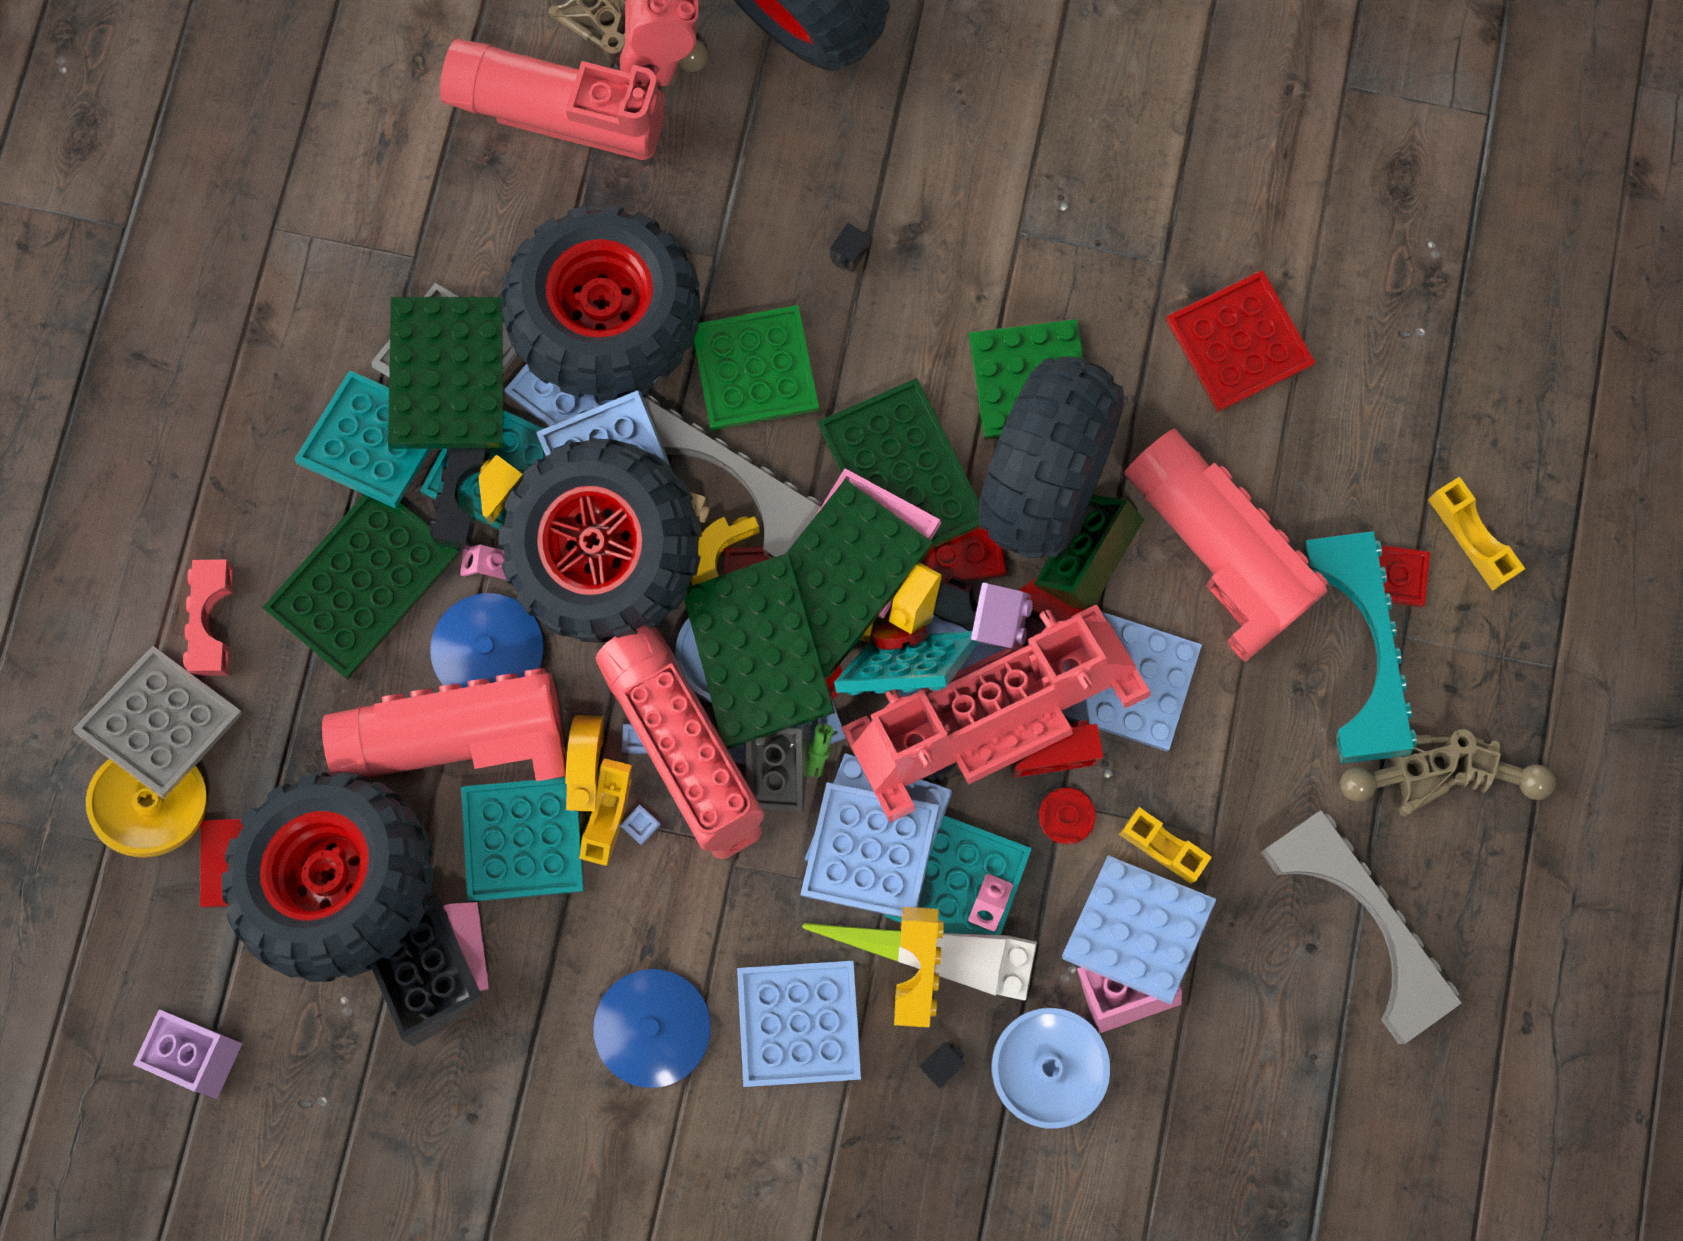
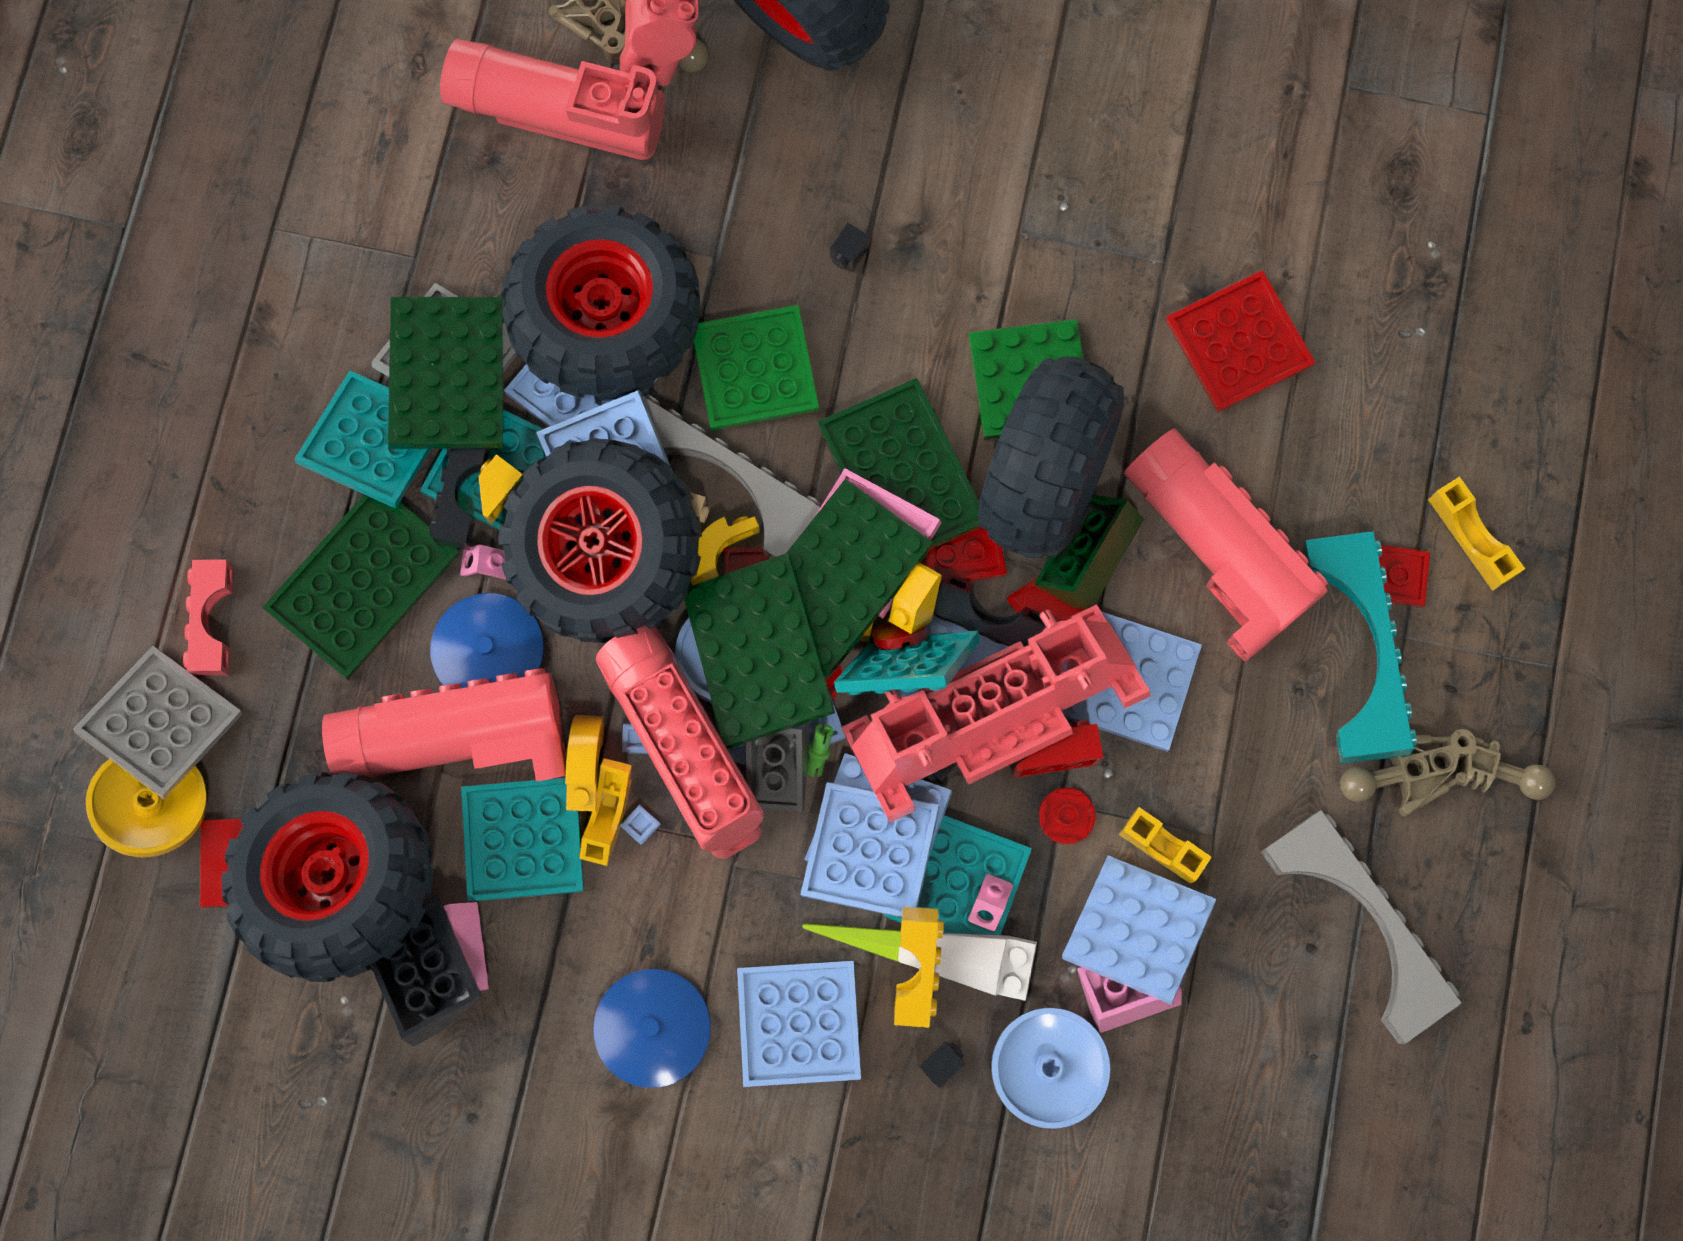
(187, 1054): lavender slope -> none
(1001, 617): lavender slope -> none

